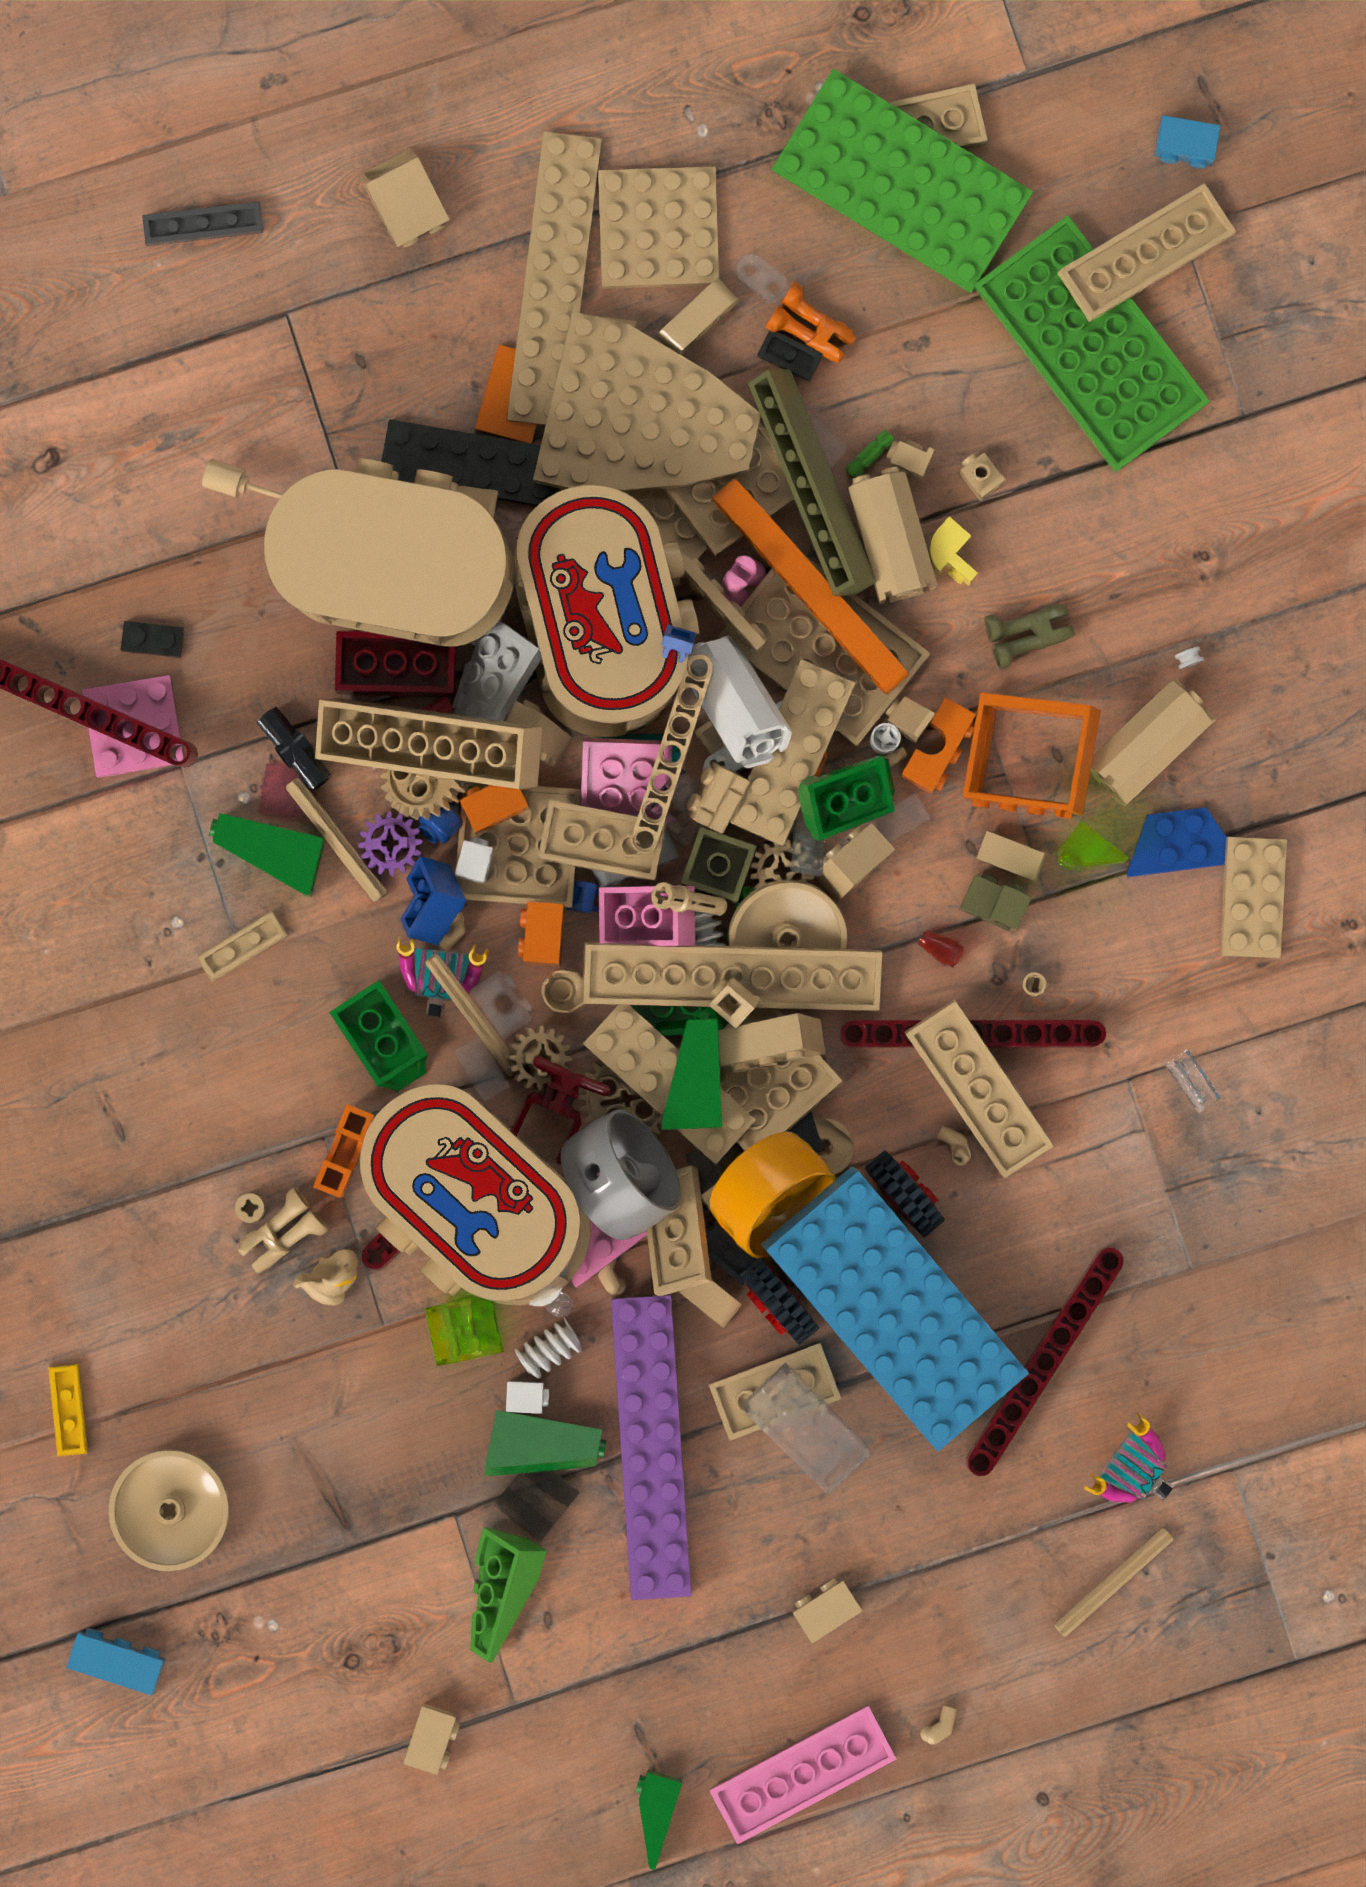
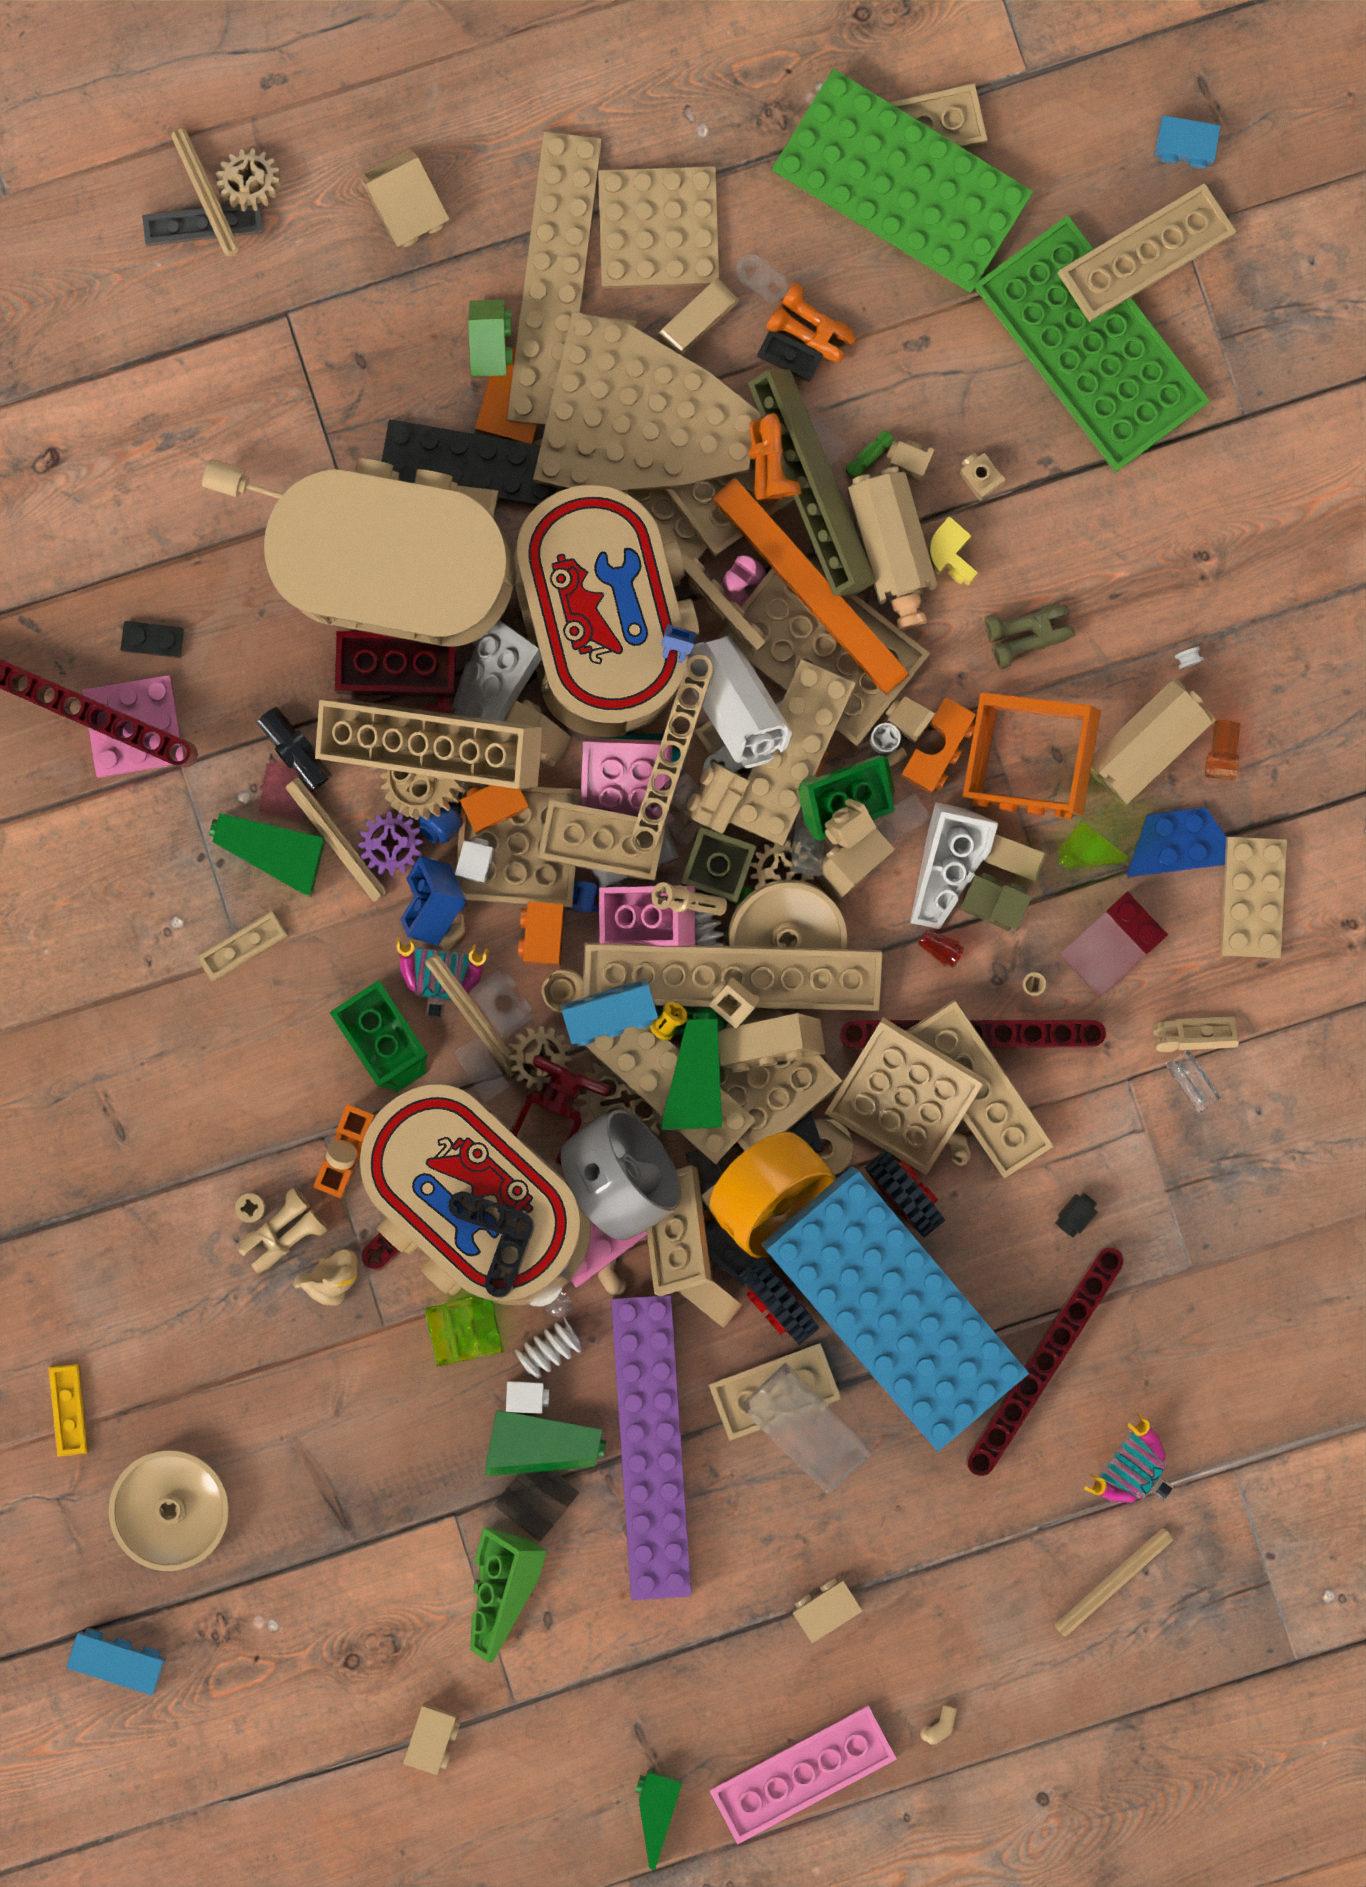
(205, 192): none -> tan axle
(257, 186): none -> tan gear
(341, 1154): none -> tan tile
(488, 330): none -> bright green brick
(507, 1238): none -> black beam
(609, 1012): none -> dark azure brick
(669, 1020): none -> yellow bush
(767, 451): none -> orange piece
(849, 824): none -> tan brick
(905, 1096): none -> tan plate
(908, 609): none -> light nougat wheel
(951, 855): none -> white wedge
(1076, 1214): none -> pearl dark grey brick
(1113, 944): none -> slope
(1196, 1034): none -> tan hinge
(1222, 758): none -> clear orange piece

